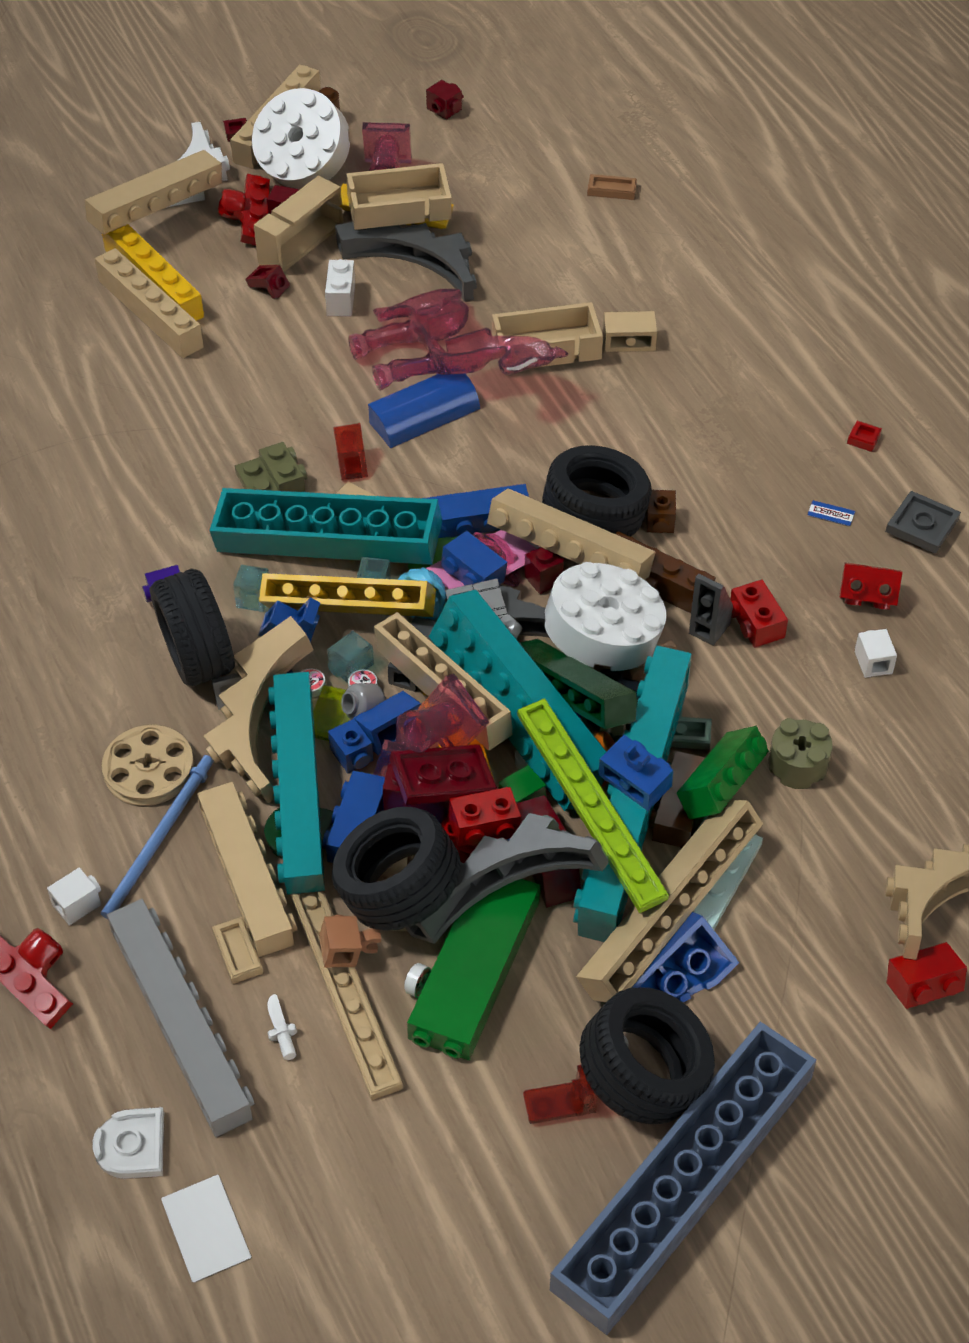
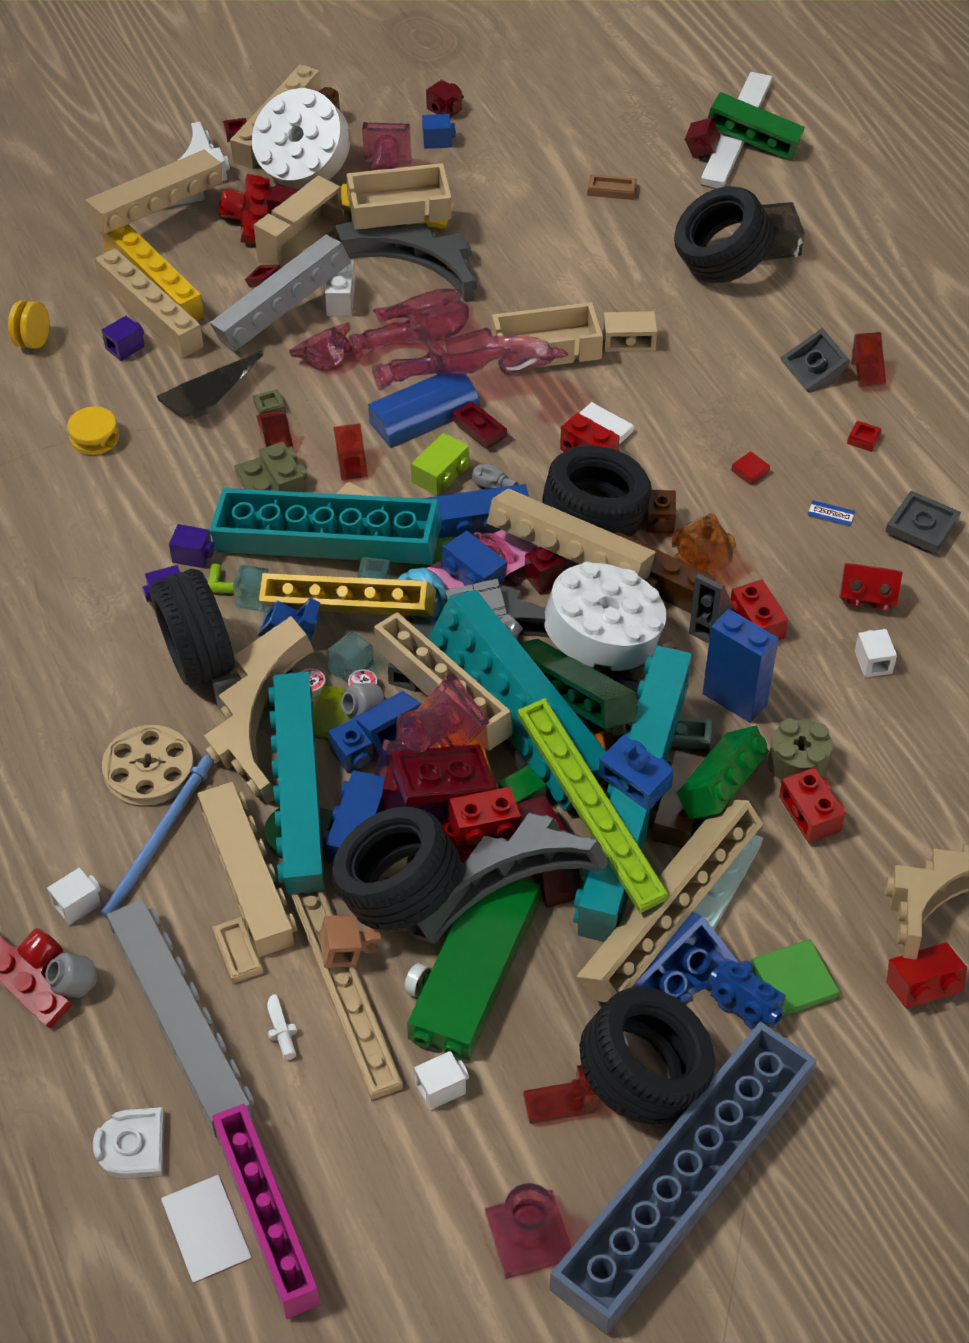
(28, 324): none -> yellow head
(71, 975): none -> light grey head
(93, 430): none -> yellow head
(123, 338): none -> dark purple brick
(191, 546): none -> dark purple brick
(206, 390): none -> clear smoke wedge
(214, 578): none -> lime piece
(266, 1212): none -> dark pink brick
(269, 402): none -> olive tile
(274, 428): none -> clear red slope
(280, 292): none -> light grey brick
(326, 348): none -> clear pink hat
(437, 131): none -> blue brick
(440, 464): none -> lime brick
(441, 1080): none -> white brick
(479, 424): none -> dark red plate
(491, 477): none -> light grey piece
(528, 1230): none -> clear pink plant
(584, 431): none -> red brick
(608, 420): none -> white tile
(702, 137): none -> dark red brick
(704, 544): none -> clear orange brick
(709, 216): none -> black tyre
(728, 147): none -> white tile
(739, 665): none -> blue brick
(746, 994): none -> blue brick
(750, 467): none -> red tile
(756, 126): none -> green brick
(787, 231): none -> clear smoke brick
(798, 975): none -> bright green tile
(812, 805): none -> red brick
(816, 361): none -> dark grey slope
(869, 359): none -> clear red slope

